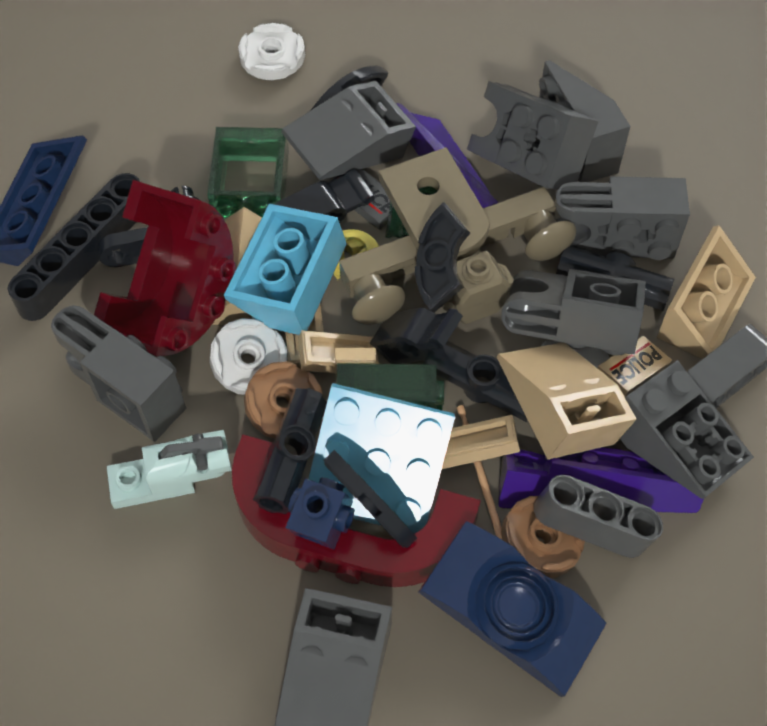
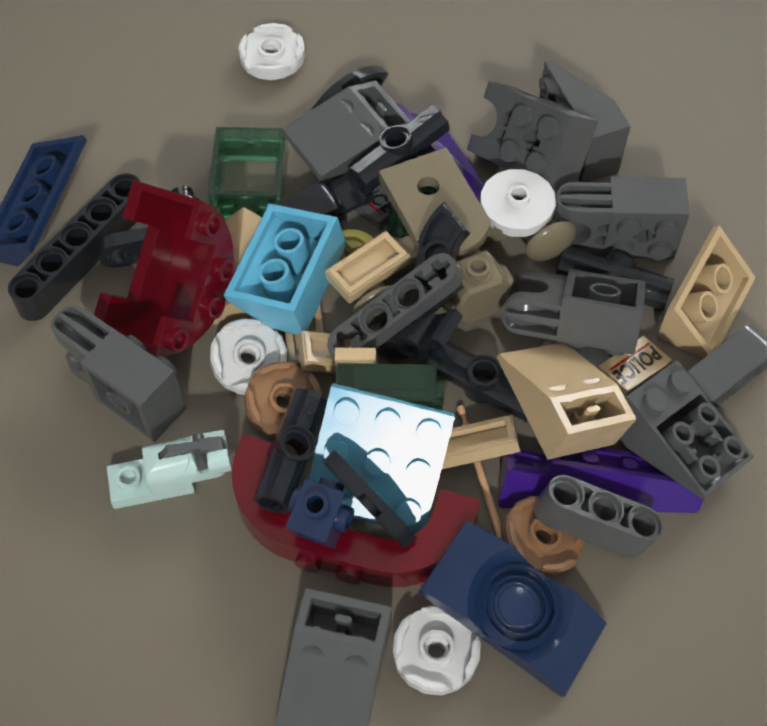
(367, 267): none -> tan tile
(391, 303): none -> dark grey beam
(398, 145): none -> black piece
(430, 674): none -> white plate
(520, 216): none -> white plate

